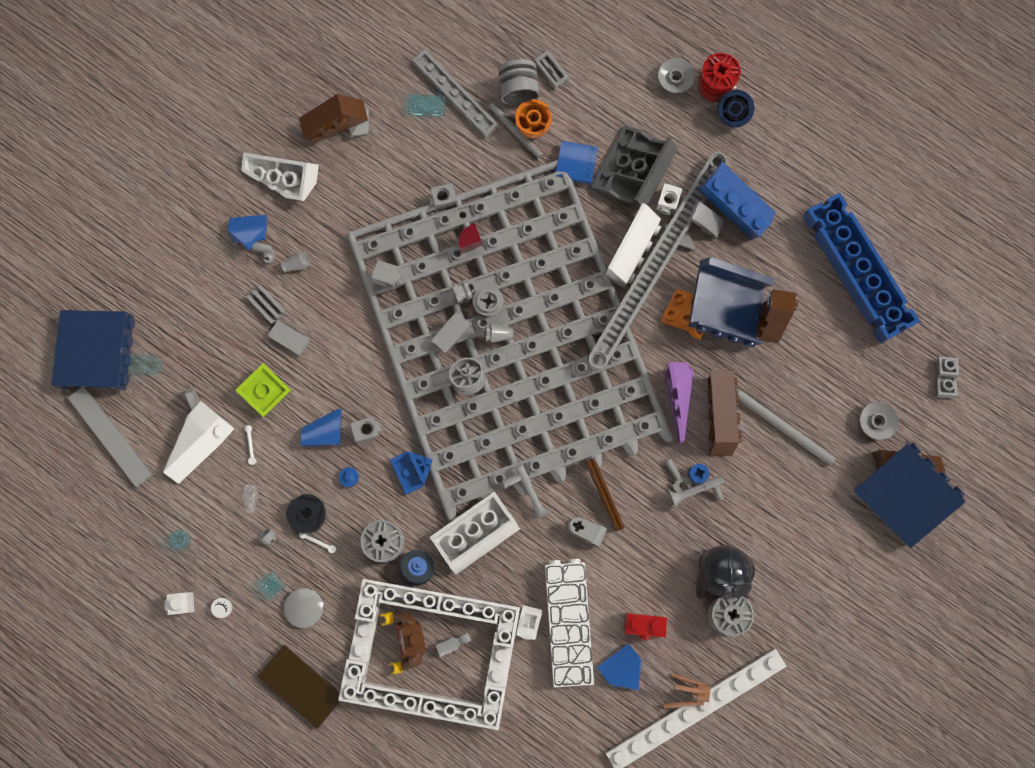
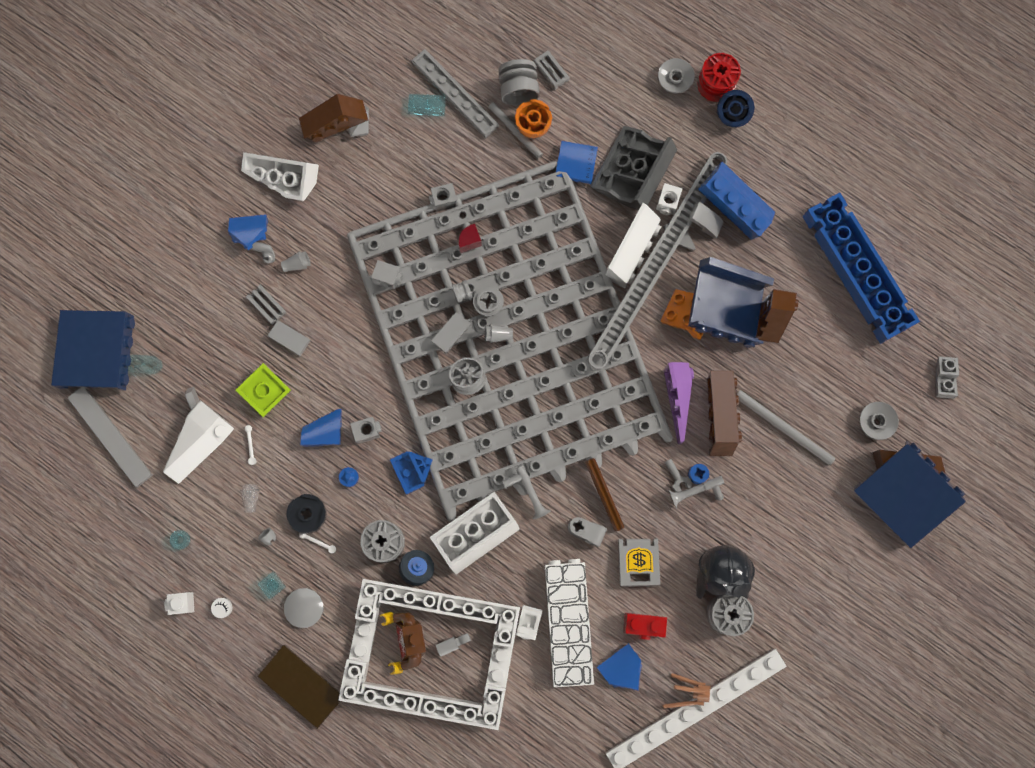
(639, 558): none -> light grey container

